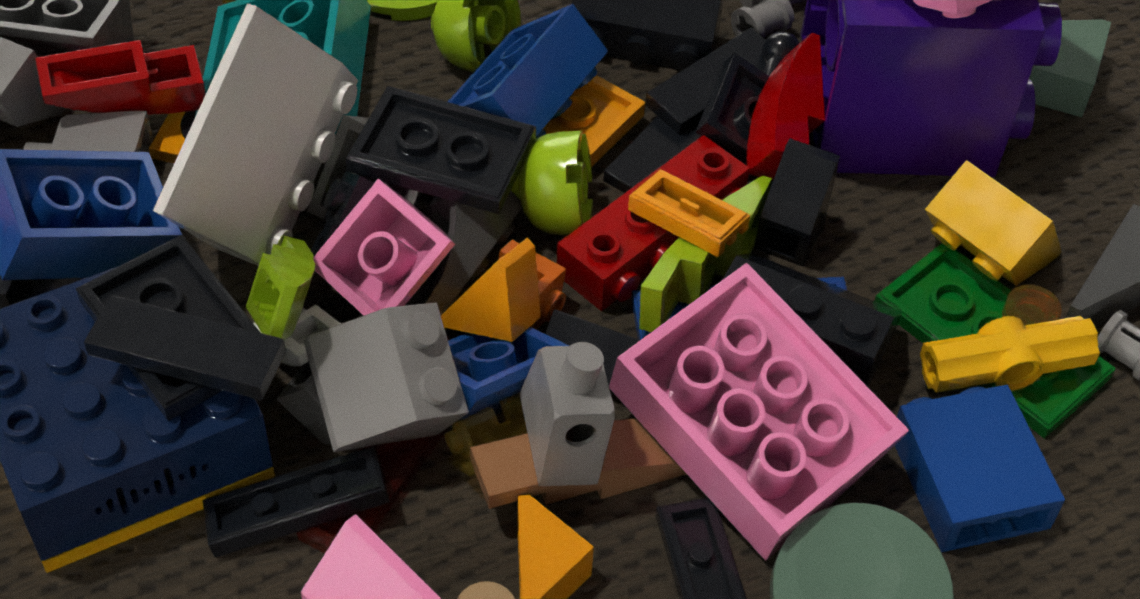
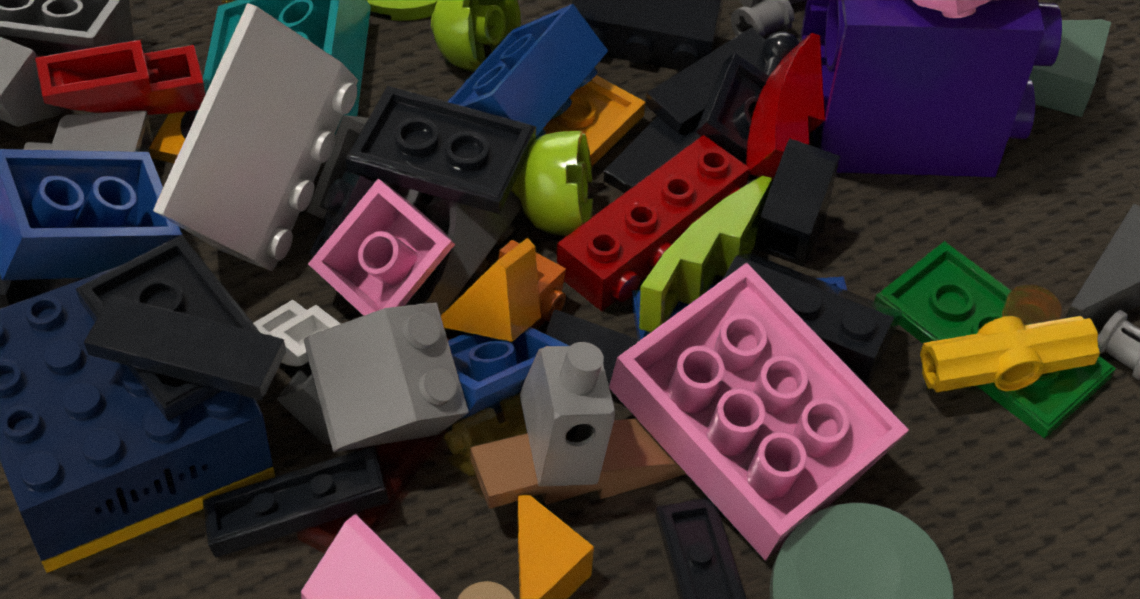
(281, 287): lime slope -> none
(688, 212): light orange tile -> none
(977, 468): blue brick -> none
(992, 225): yellow slope -> none

